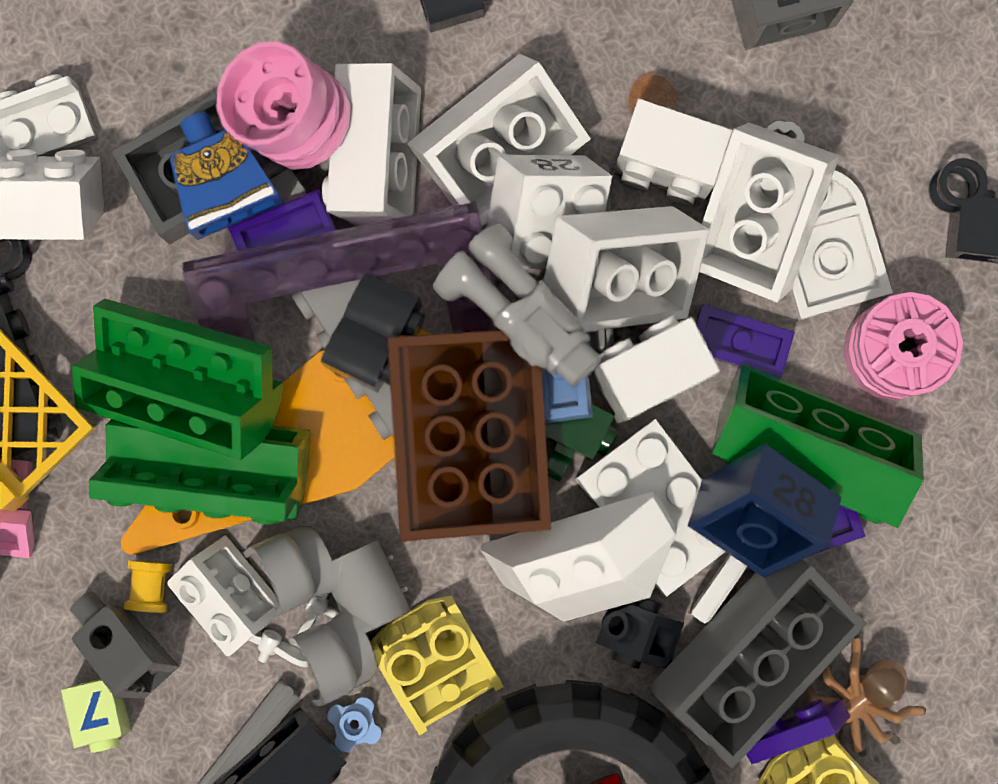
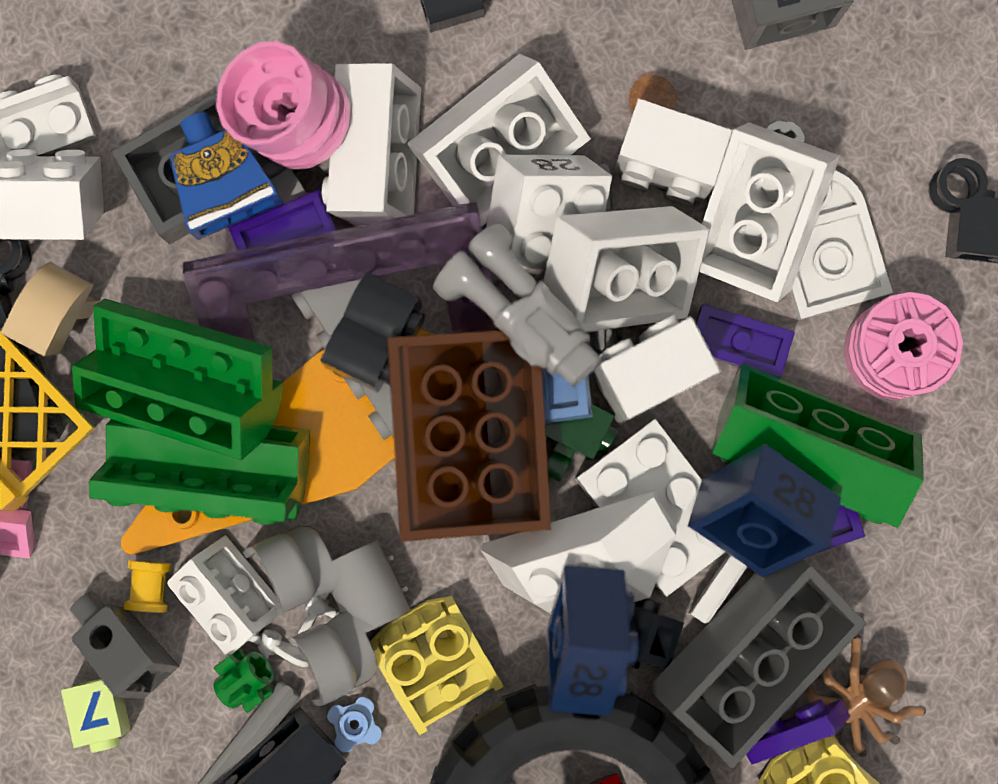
(49, 309): none -> tan brick
(243, 680): none -> green gear
(589, 640): none -> dark blue brick

